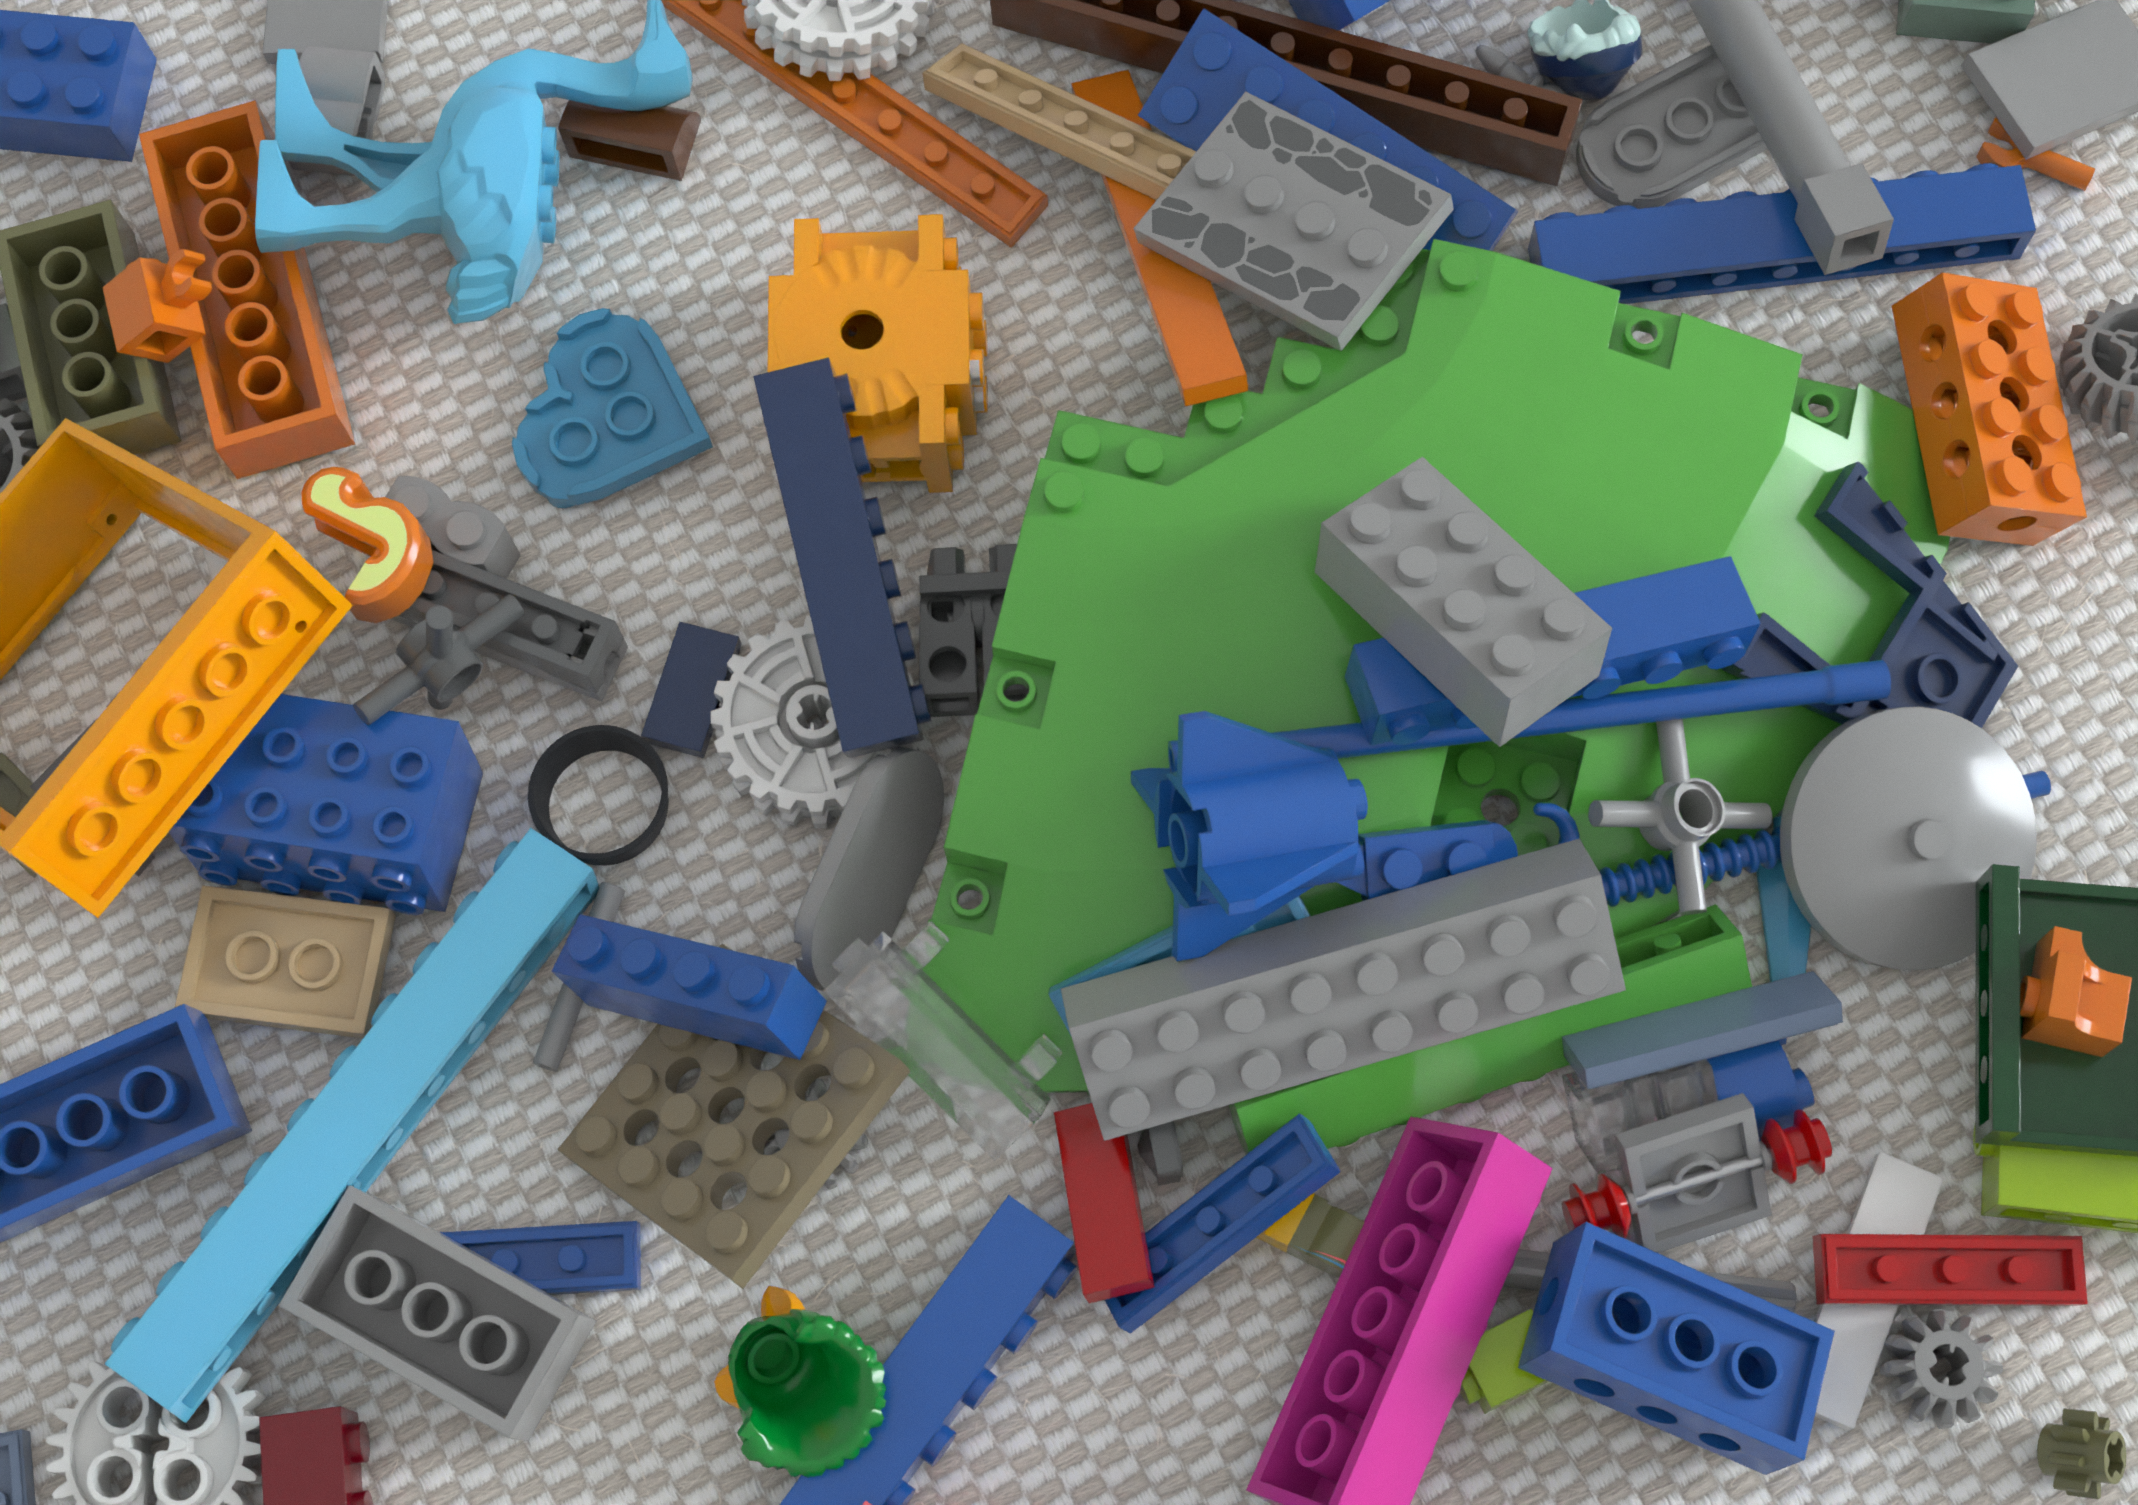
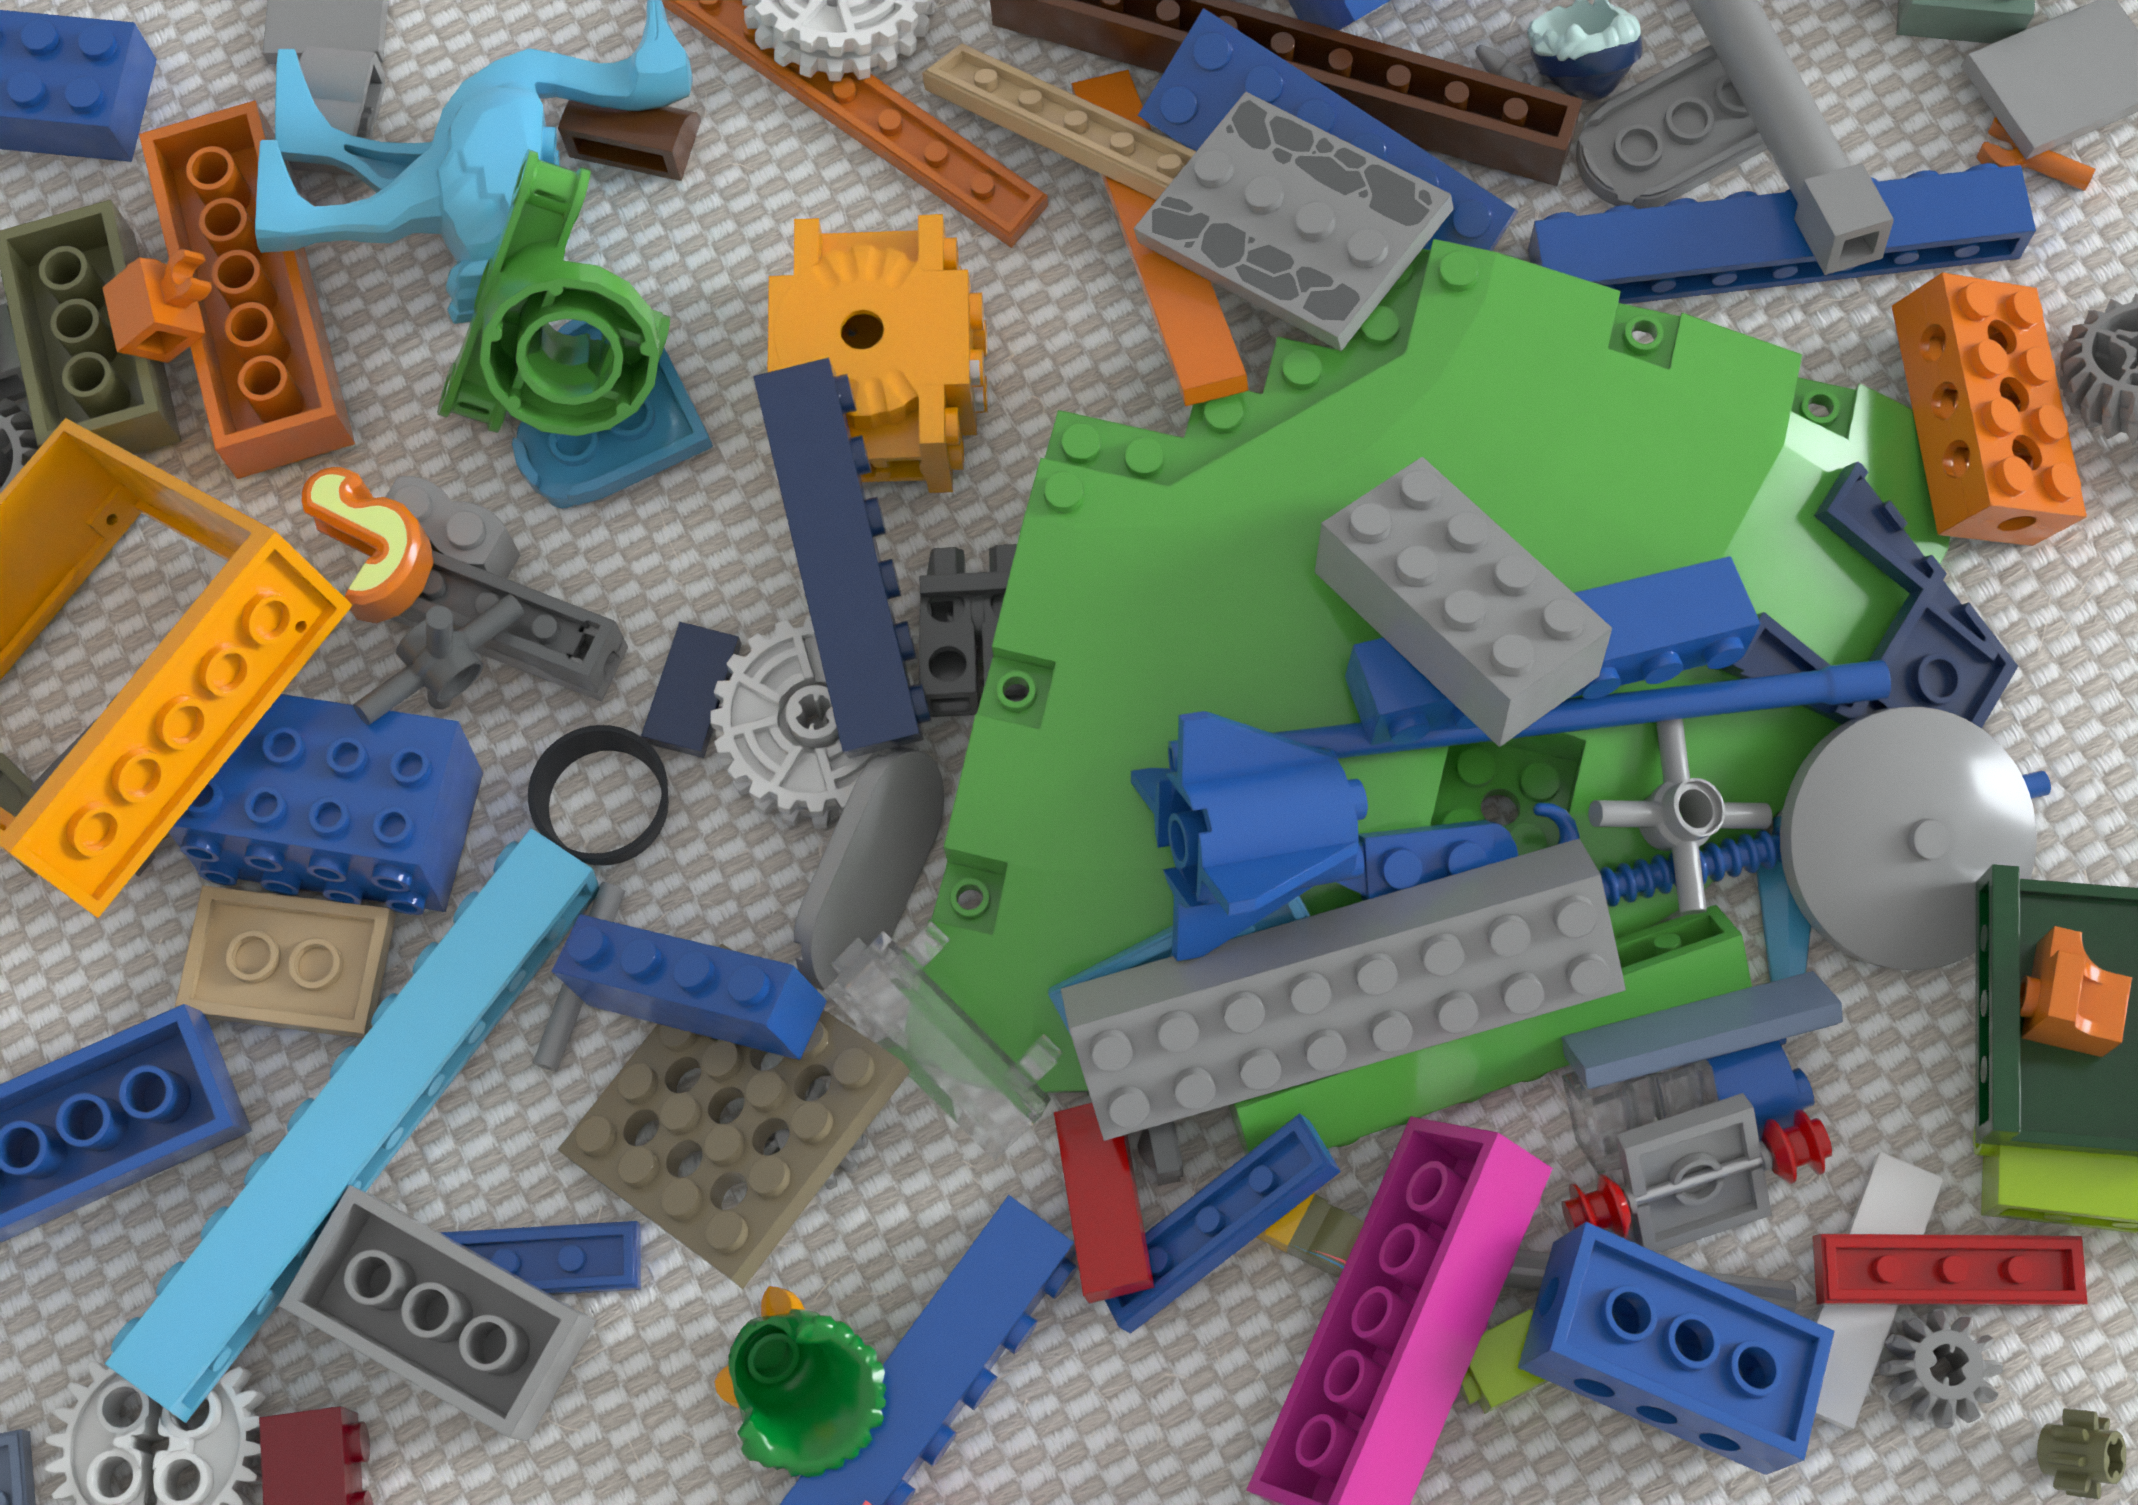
(513, 353): none -> bright green piece

